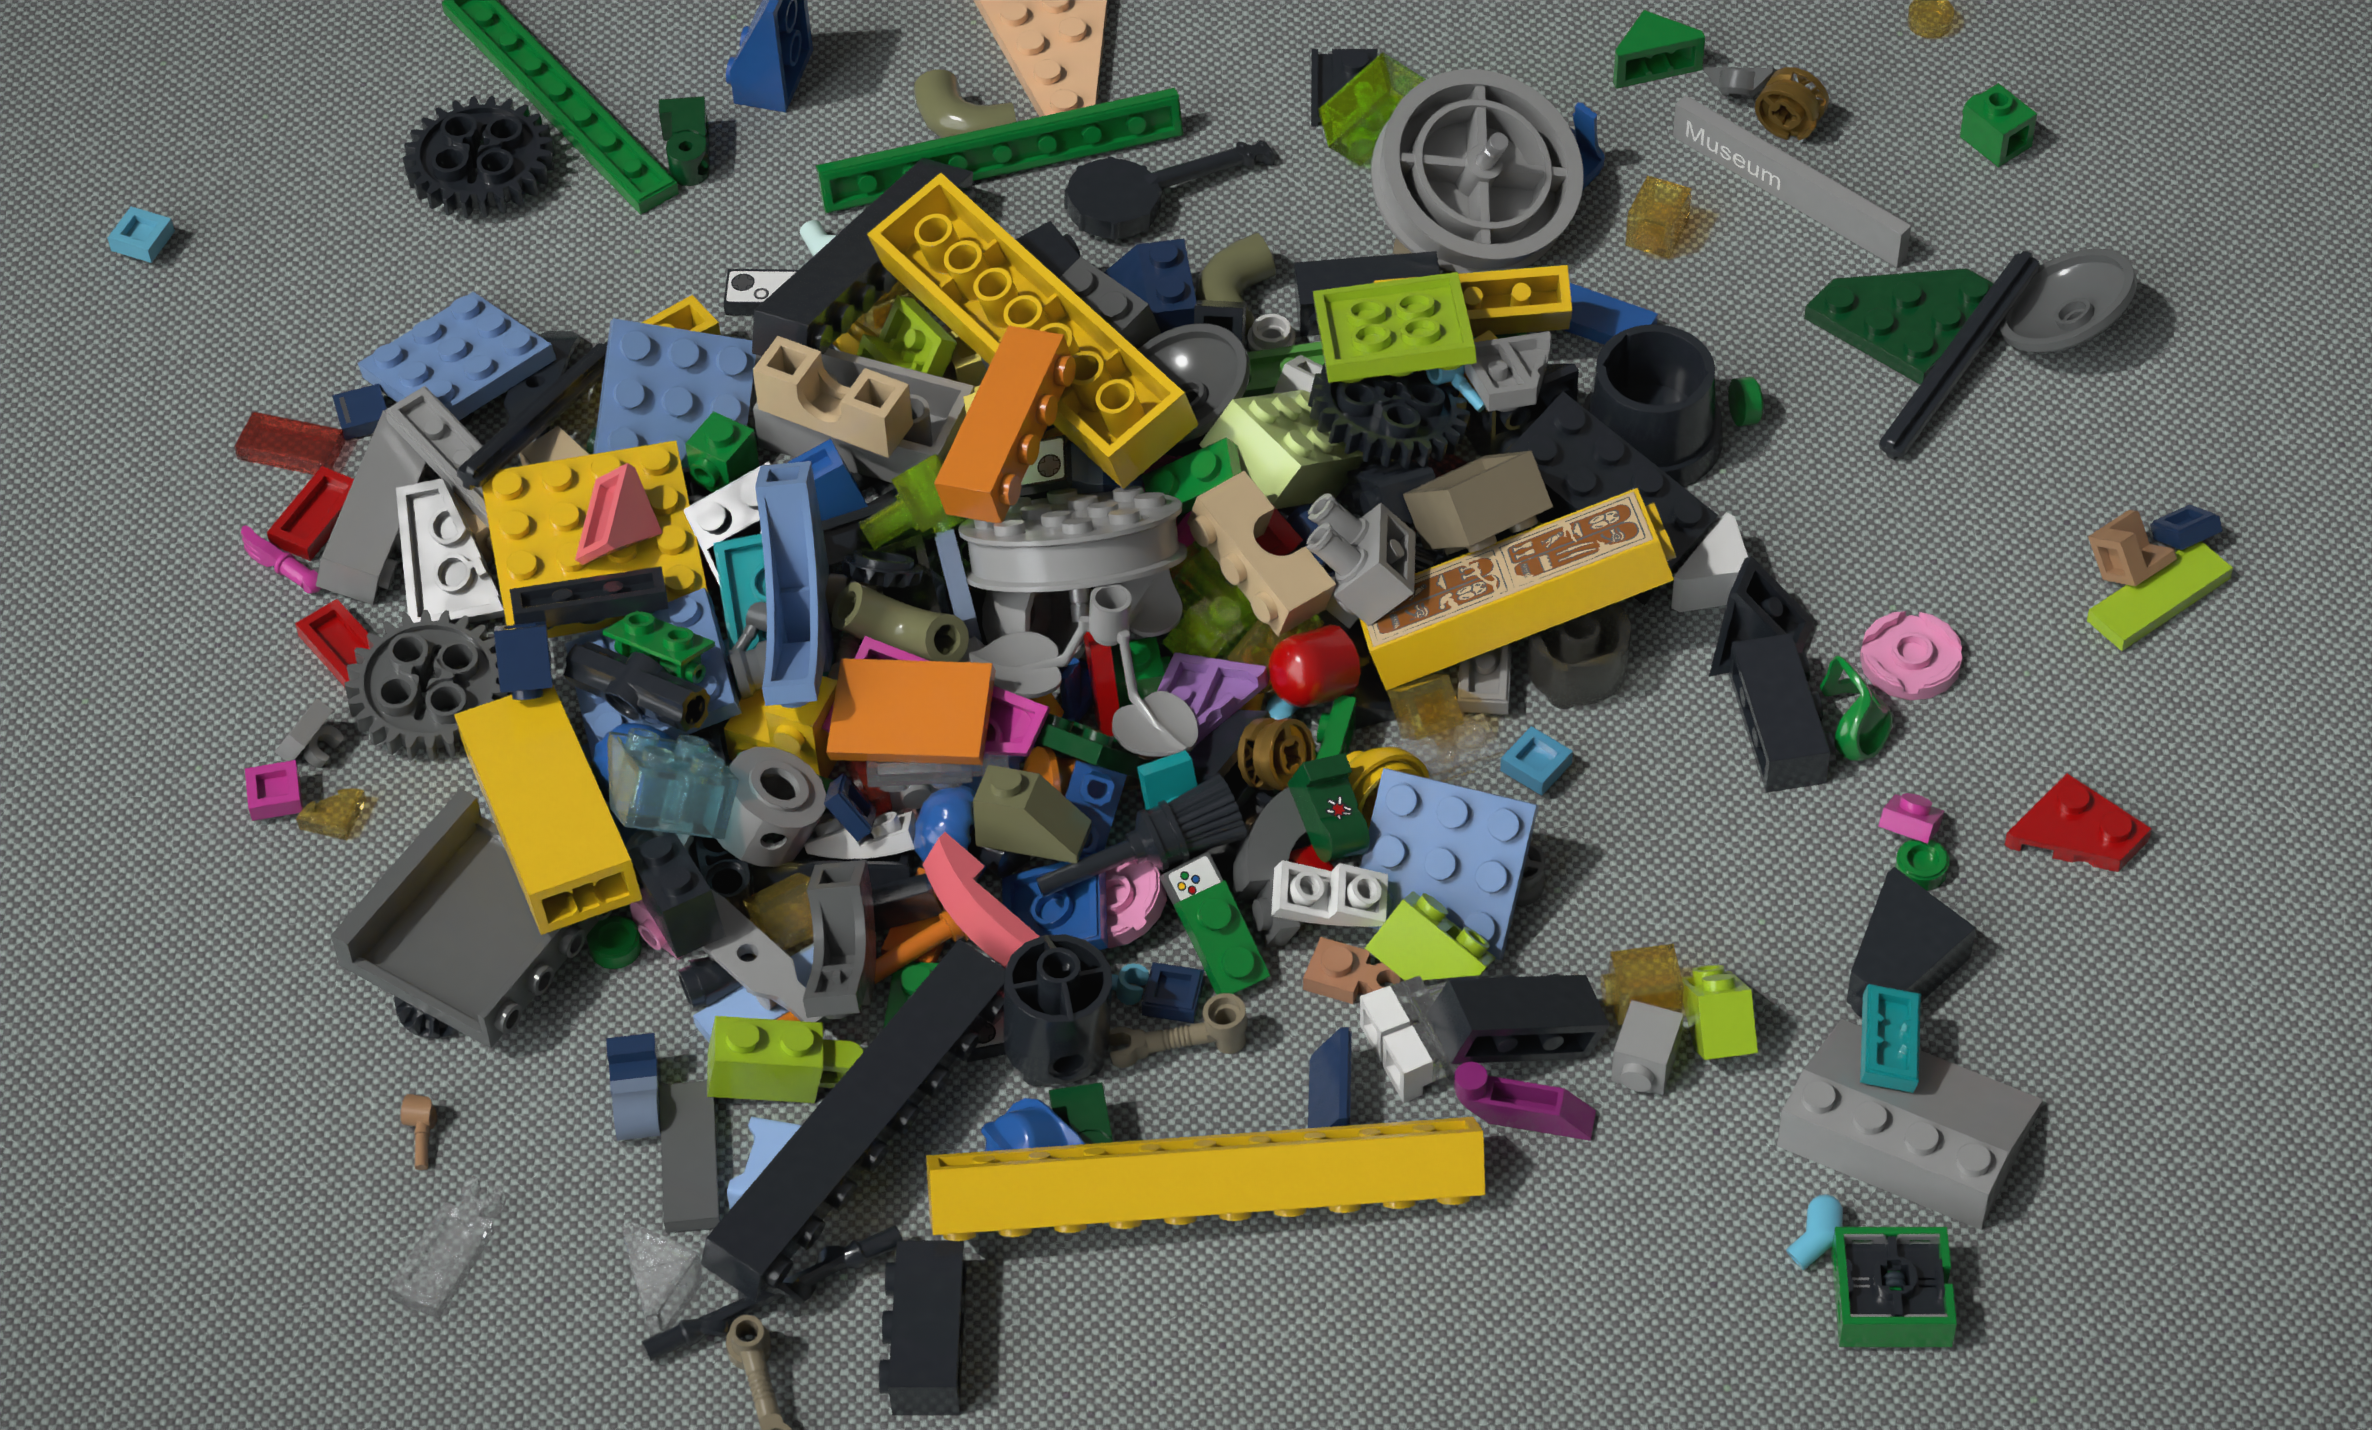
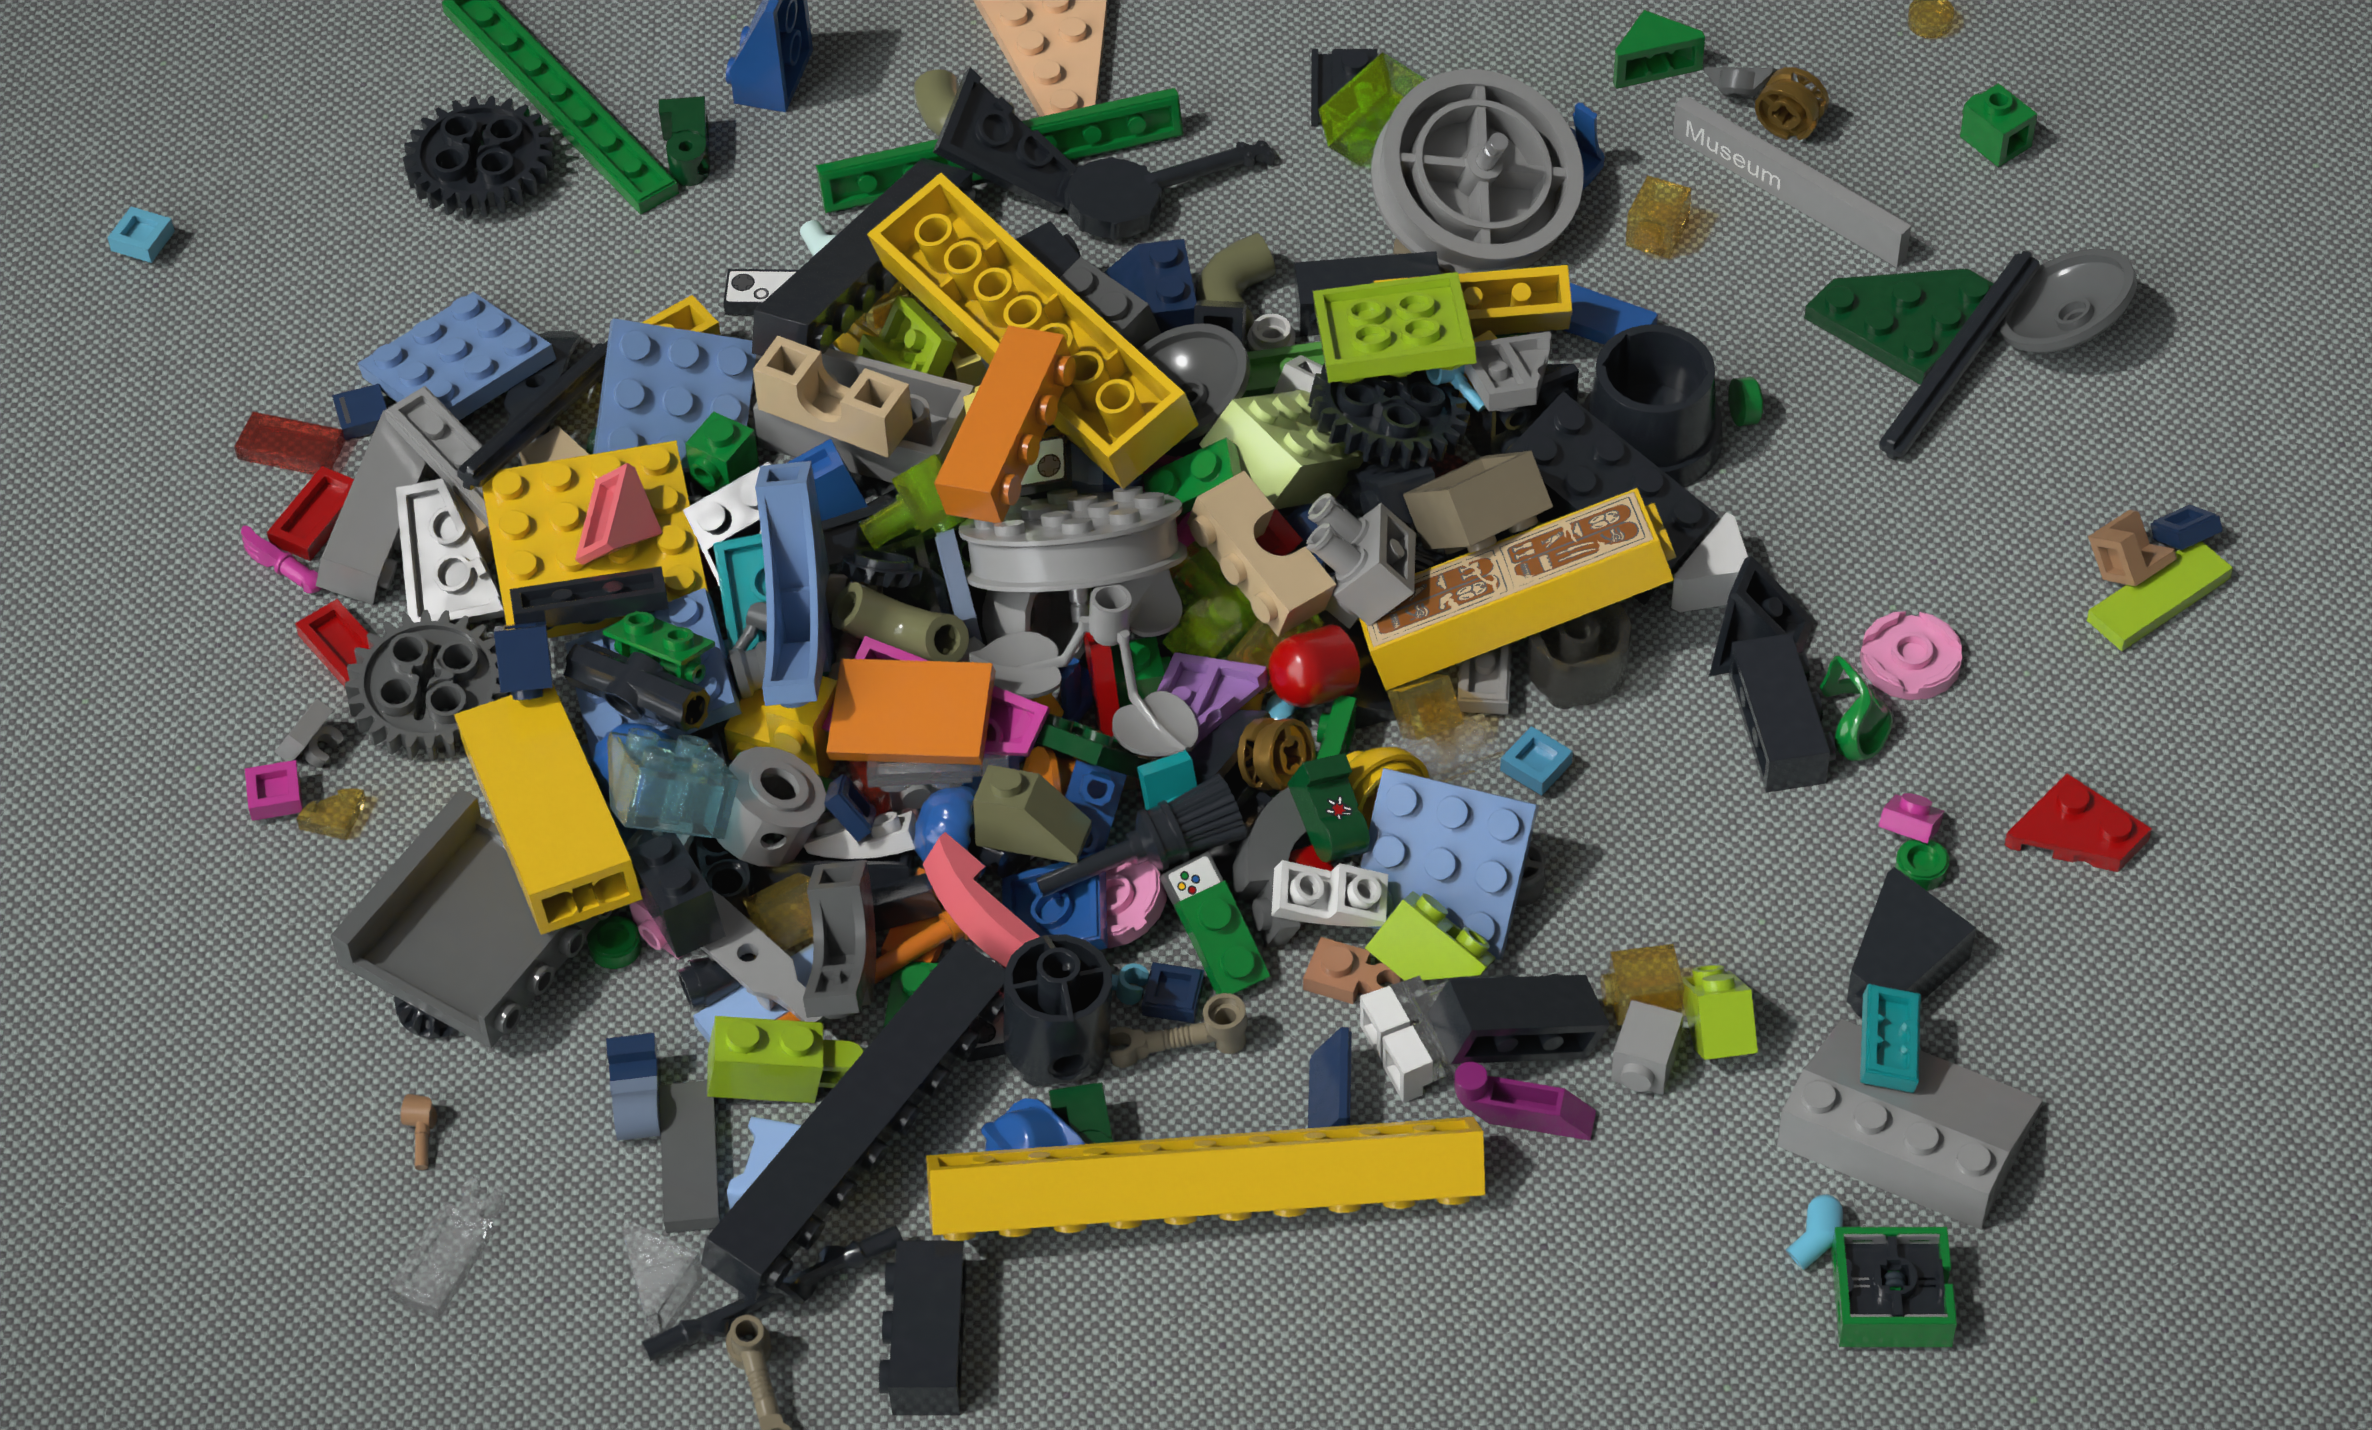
(998, 146): none -> black wing

